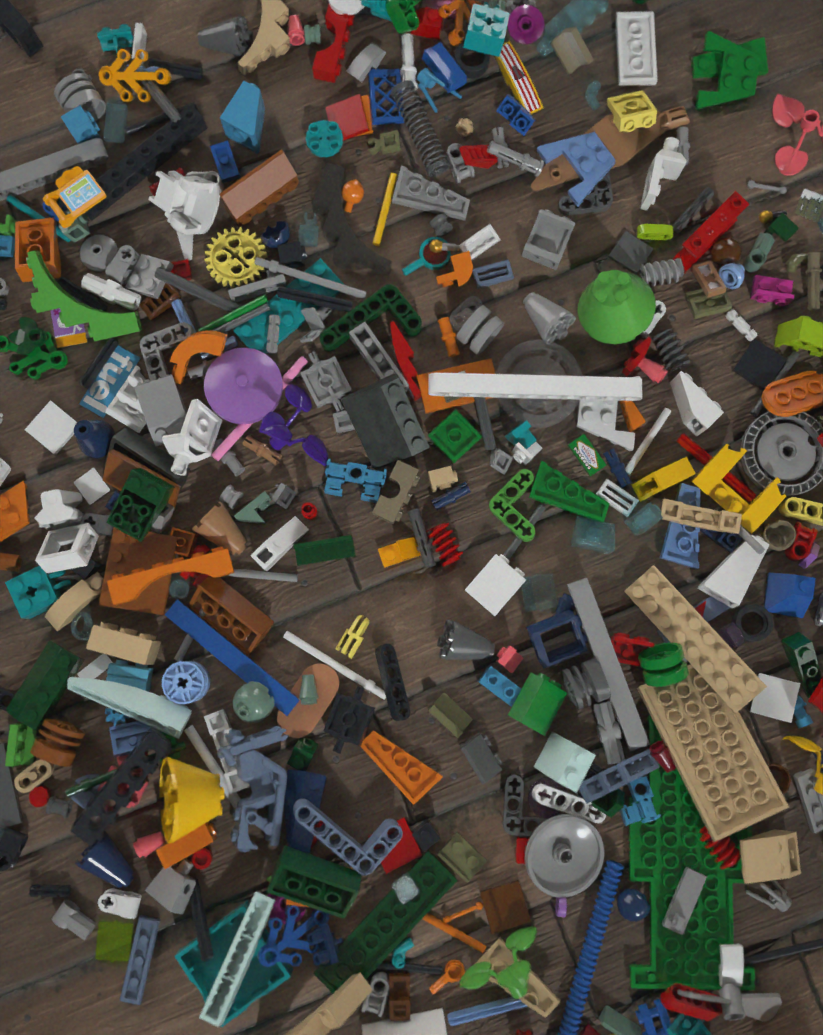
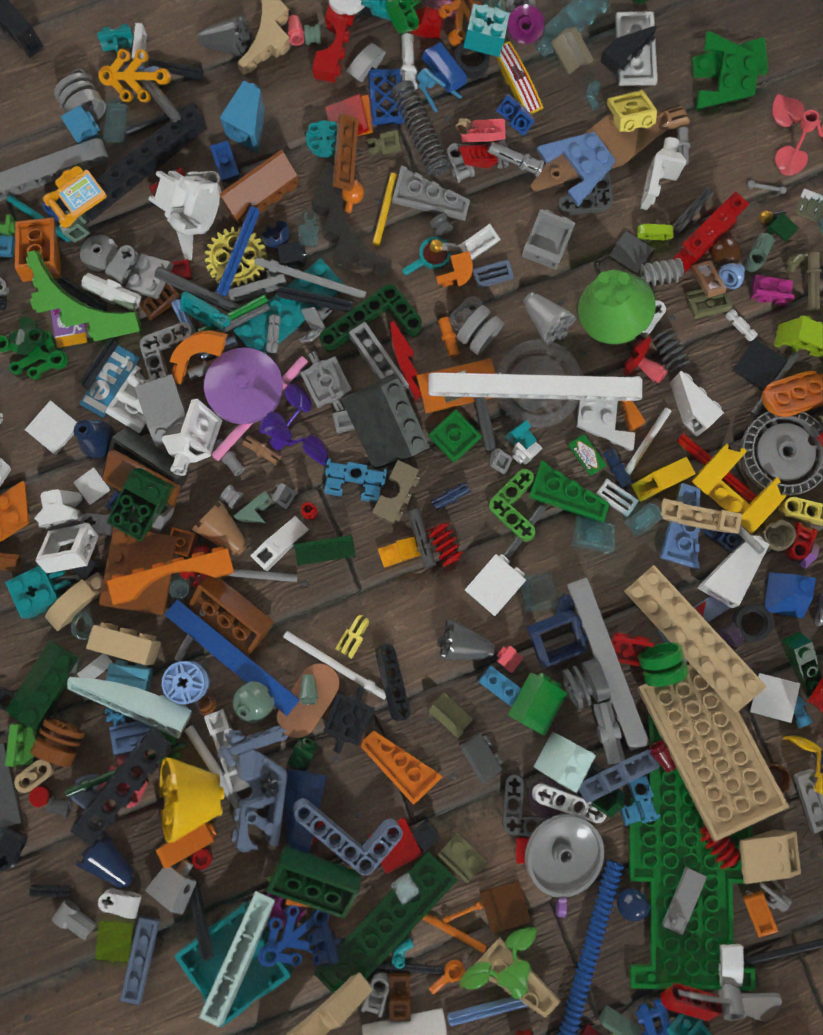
(149, 843): coral cone -> none
(202, 311): none -> teal hinge
(206, 705): none -> dark orange plate
(238, 251): none -> blue axle
(269, 787): none -> black plate
(345, 152): none -> dark orange plate
(442, 478): tan brick -> none
(485, 131): none -> coral bracket
(623, 49): none -> black slope
(760, 913): none -> orange tile

